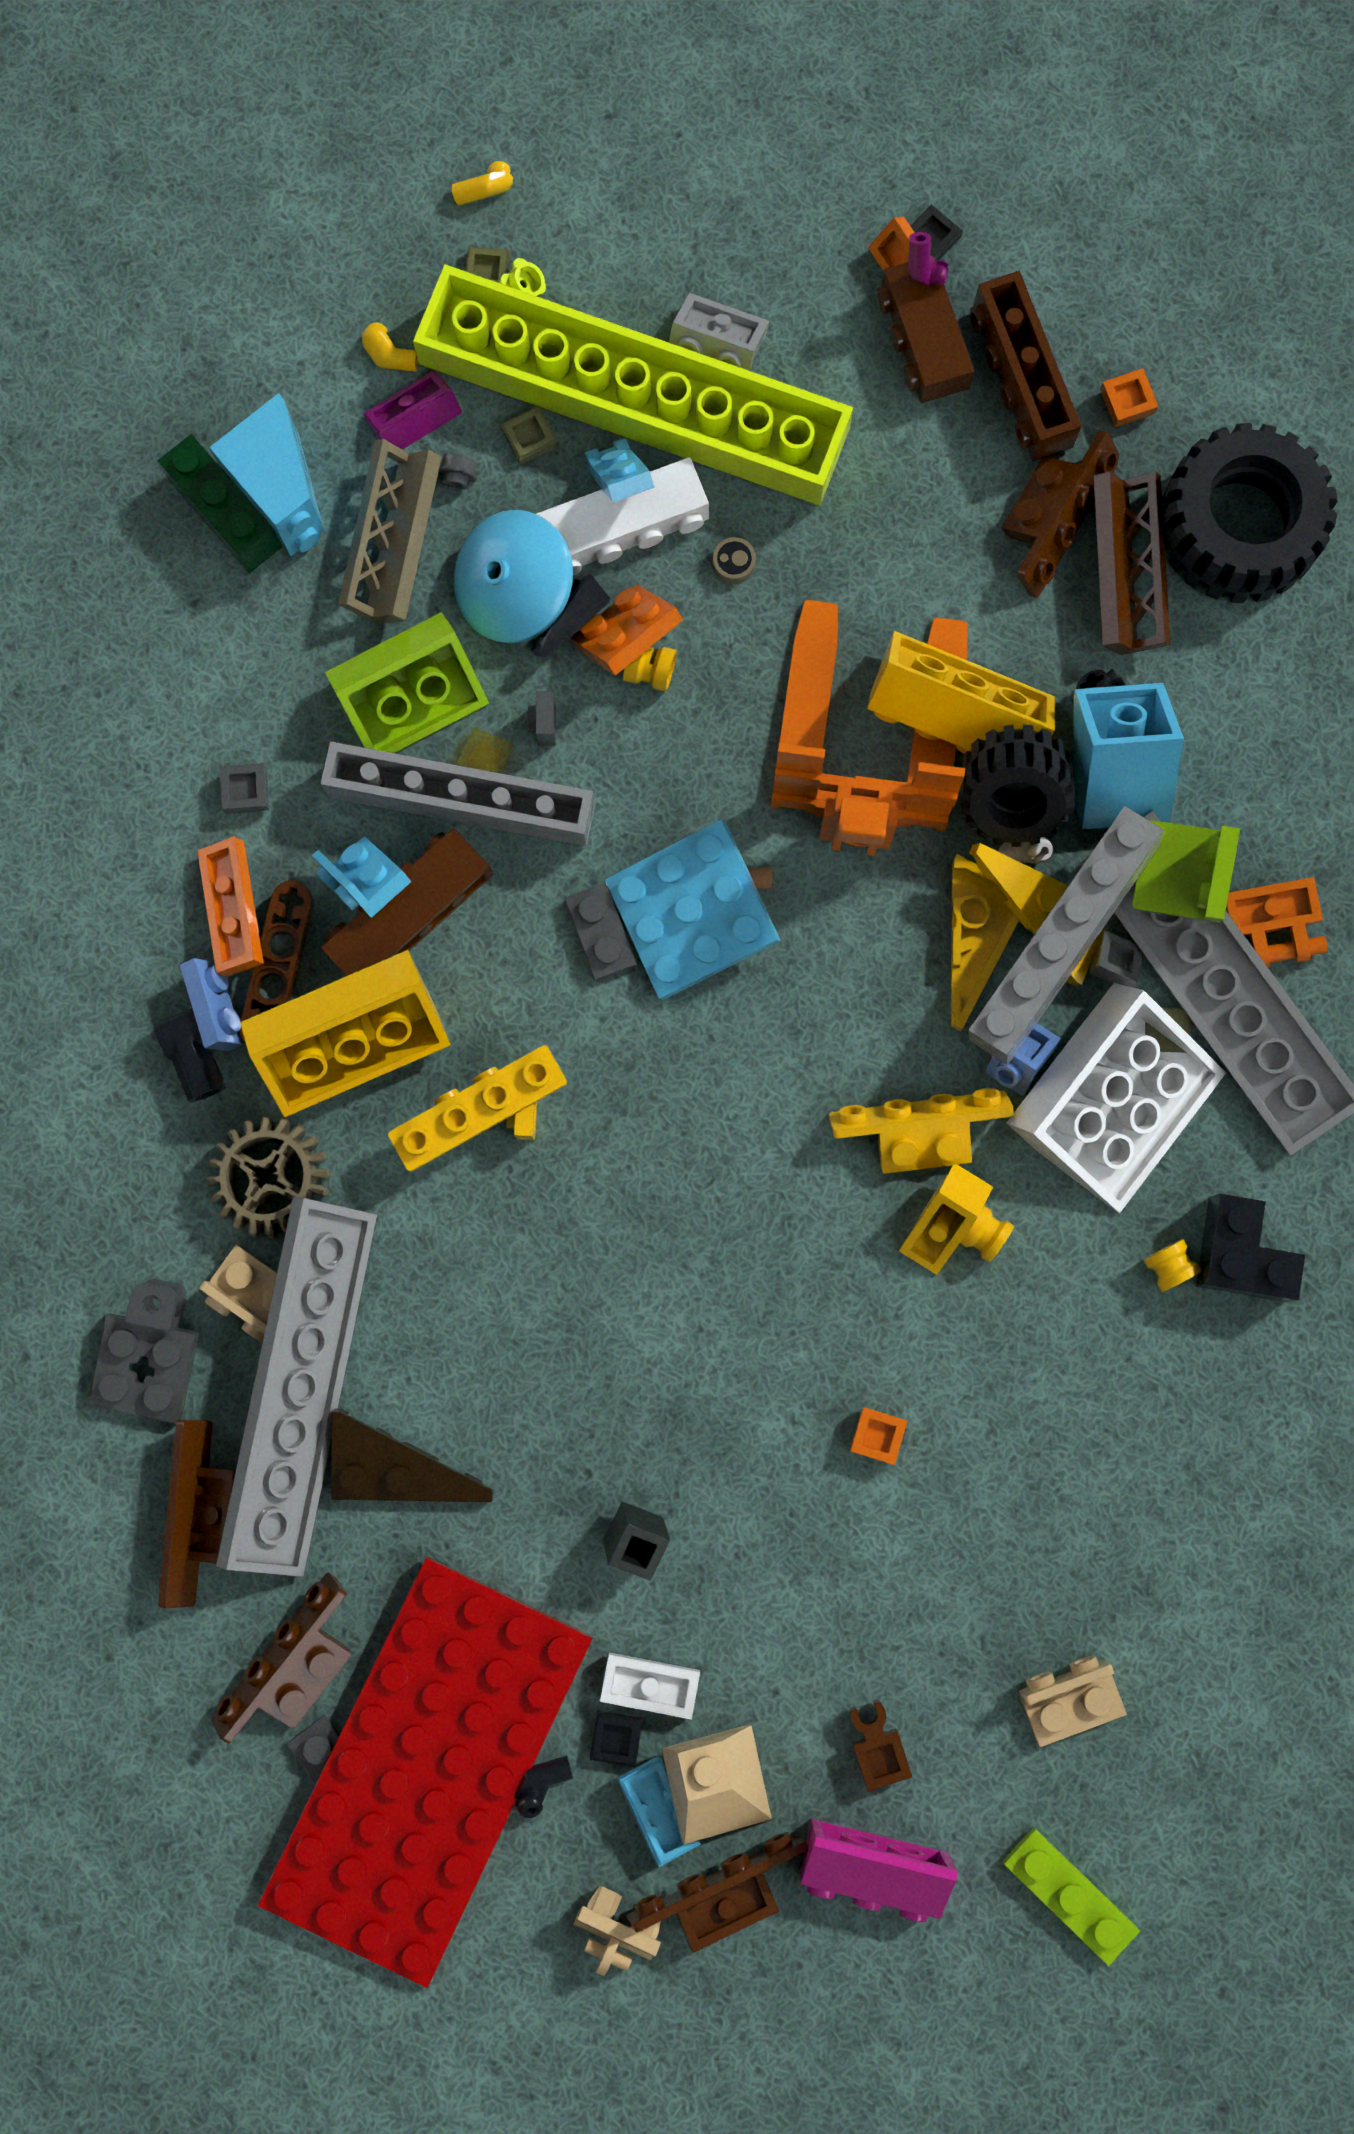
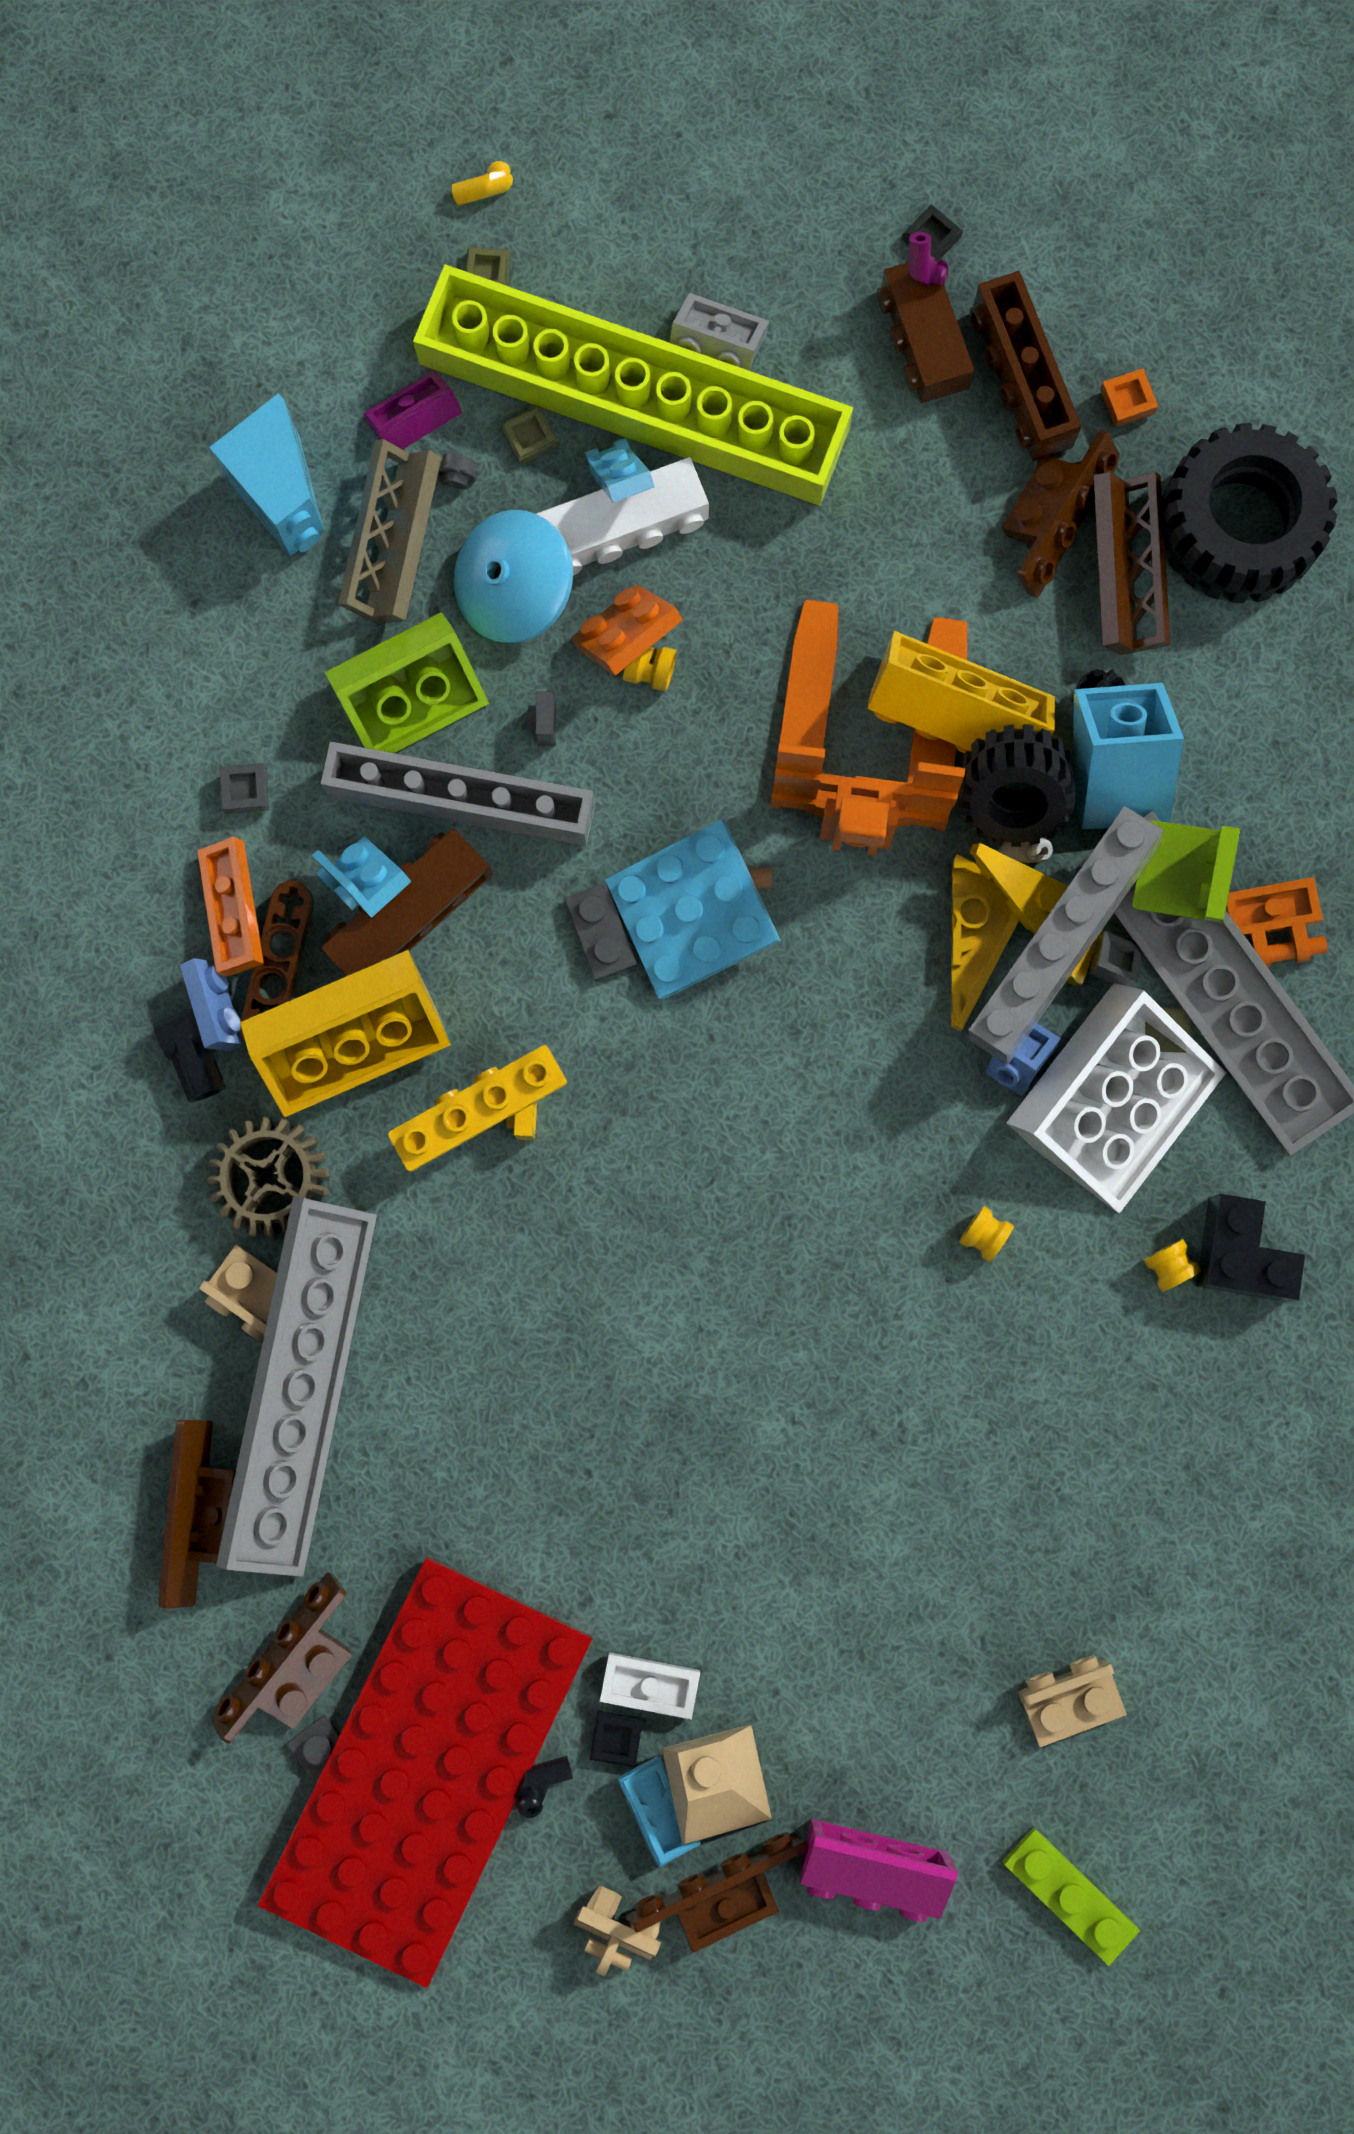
(151, 1334): dark grey plate -> none
(220, 503): dark green brick -> none
(380, 1468): dark brown wing -> none
(384, 352): yellow arm -> none
(486, 752): clear yellow tile -> none
(528, 274): neon yellow plate -> none
(583, 604): black slope -> none
(636, 1541): pearl dark grey brick -> none
(734, 560): tile -> none
(878, 1435): orange plate -> none
(881, 1752): reddish brown plate -> none
(892, 244): orange plate -> none
(923, 1131): yellow bracket -> none
(946, 1219): yellow slope -> none

